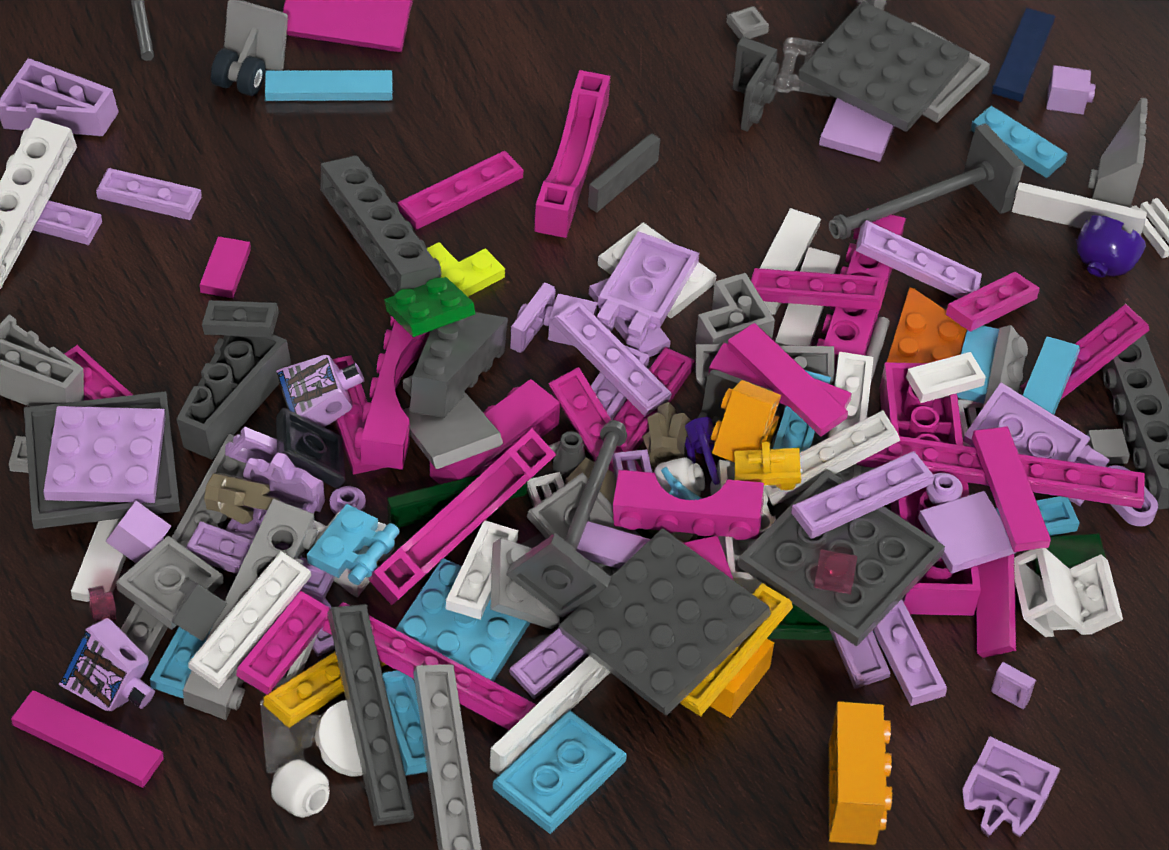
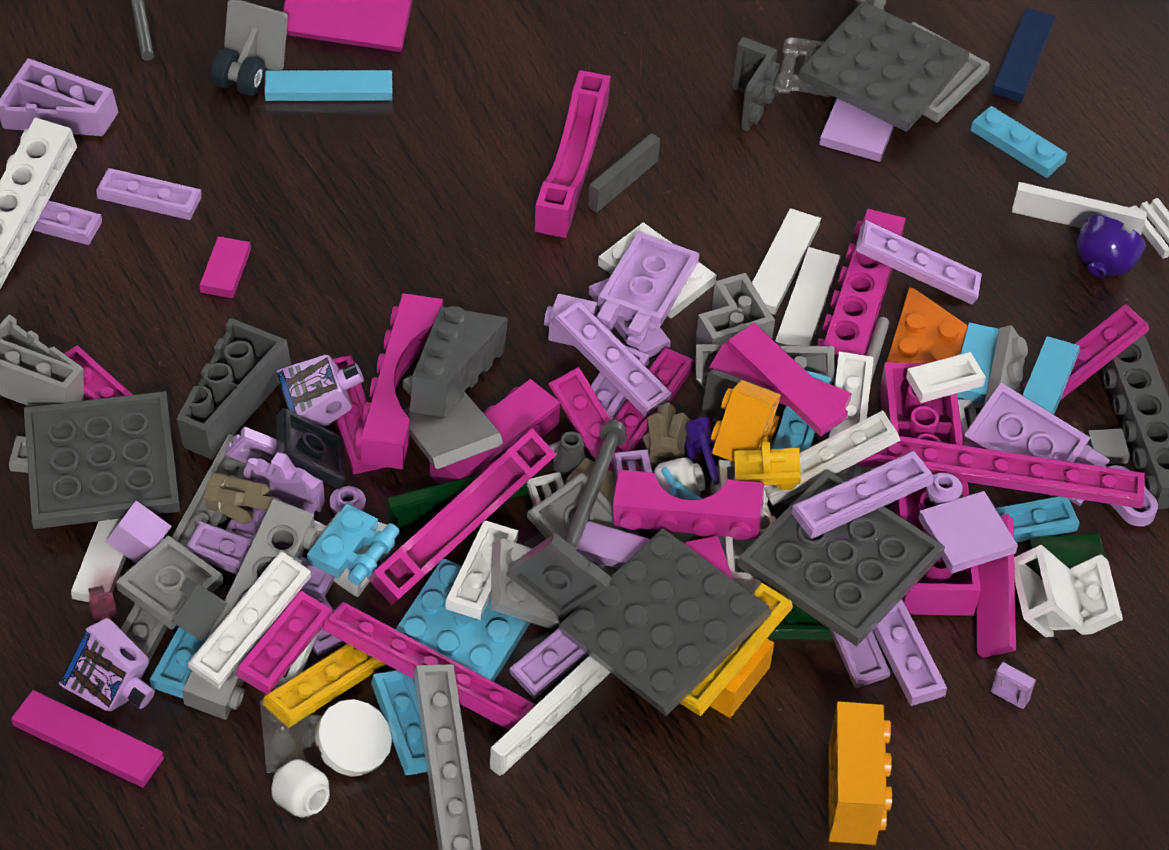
(105, 454): lavender plate -> none
(240, 318): dark grey plate -> none
(370, 715): dark grey tile -> none
(377, 224): dark grey brick -> none
(429, 306): green plate -> none
(460, 190): dark pink tile -> none
(471, 273): neon yellow plate -> none
(531, 317): lavender plate -> none
(559, 771): medium azure tile -> none
(747, 23): light grey tile -> none
(819, 288): dark pink tile -> none
(835, 571): clear pink plate -> none
(989, 167): dark grey tile -> none
(992, 301): dark pink plate -> none
(1008, 786): lavender plate -> none
(1011, 489): dark pink tile -> none
(1069, 90): lavender brick -> none
(1122, 161): light grey wedge -> none

